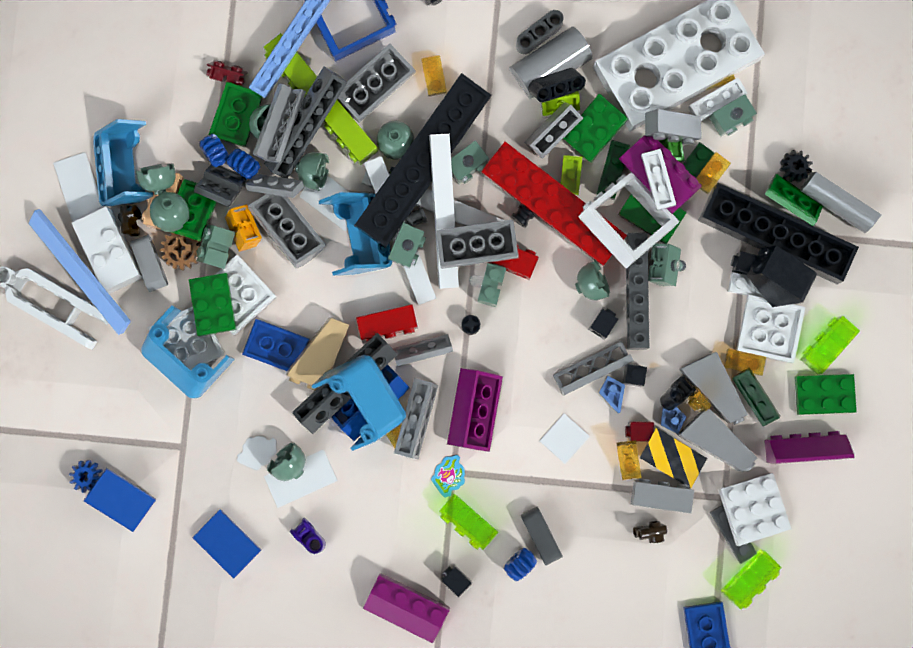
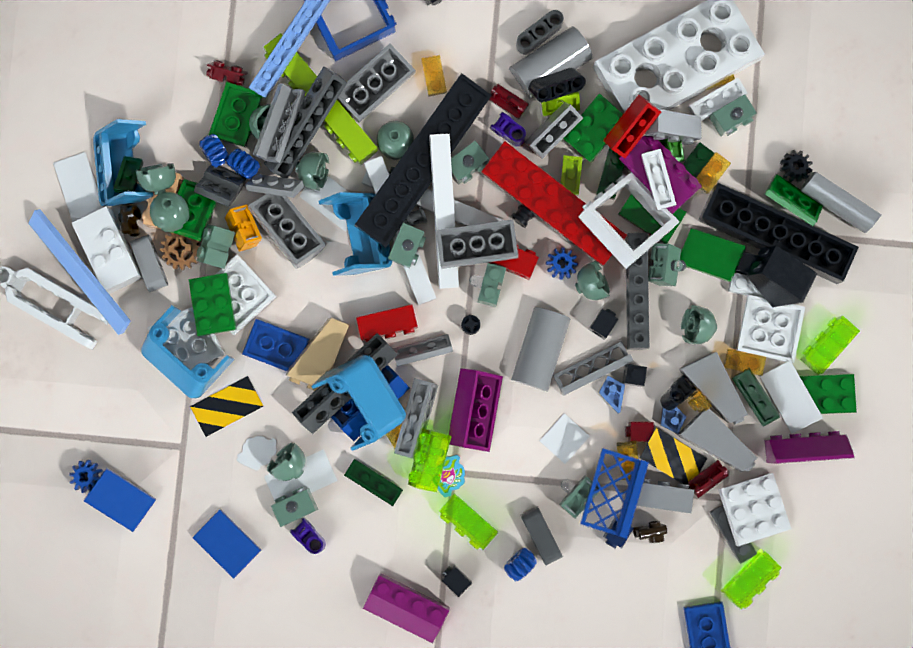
(127, 177): none -> dark green plate
(226, 406): none -> sticker
(294, 507): none -> sand green piece
(373, 482): none -> dark green plate
(429, 460): none -> clear neon green brick
(506, 127): none -> dark purple piece
(508, 101): none -> dark red hinge
(541, 348): none -> light grey brick
(557, 267): none -> blue gear
(577, 495): none -> sand green piece
(614, 540): none -> dark blue brick
(631, 497): none -> blue fence
(632, 126): none -> red brick
(698, 325): none -> sand green cylinder
(708, 478): none -> dark red hinge
(711, 255): none -> green tile
(791, 397): none -> white sticker

